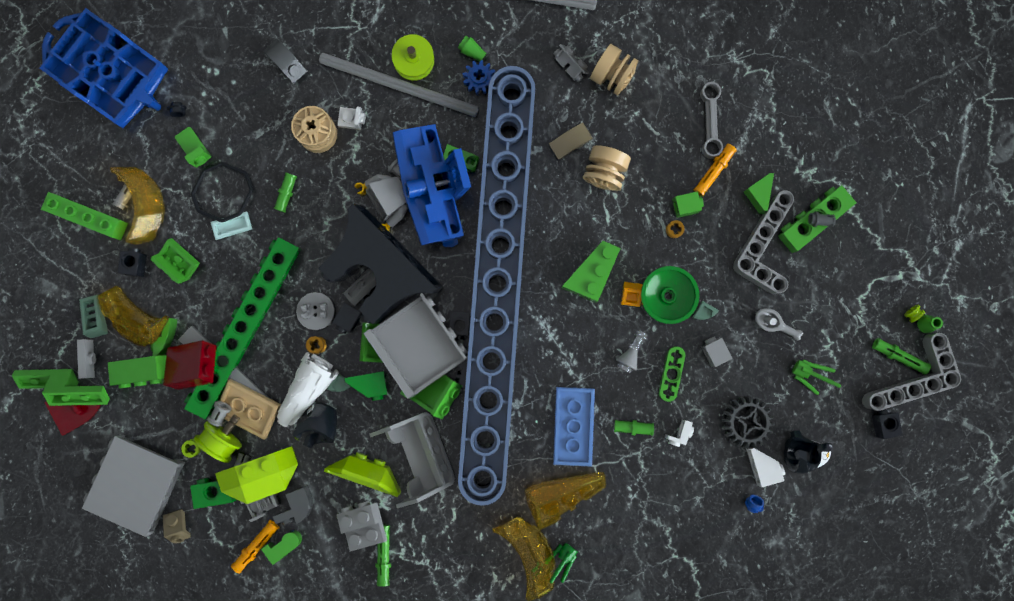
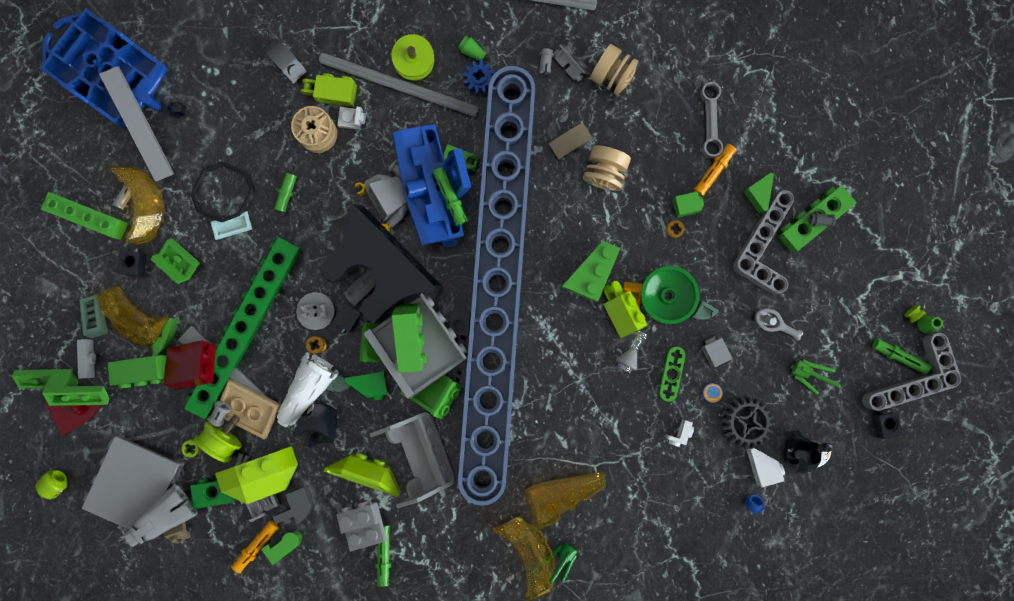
(51, 484): none -> lime head
(136, 123): none -> light grey tile
(166, 513): none -> light grey piece
(195, 151): bright green bracket -> none
(331, 89): none -> lime brick
(409, 338): none -> bright green wedge
(452, 201): none -> bright green pin
(546, 59): none -> light grey pin
(574, 426): medium blue tile -> none
(623, 310): none -> lime brick
(634, 427): bright green pin -> none
(712, 392): none -> medium blue tile

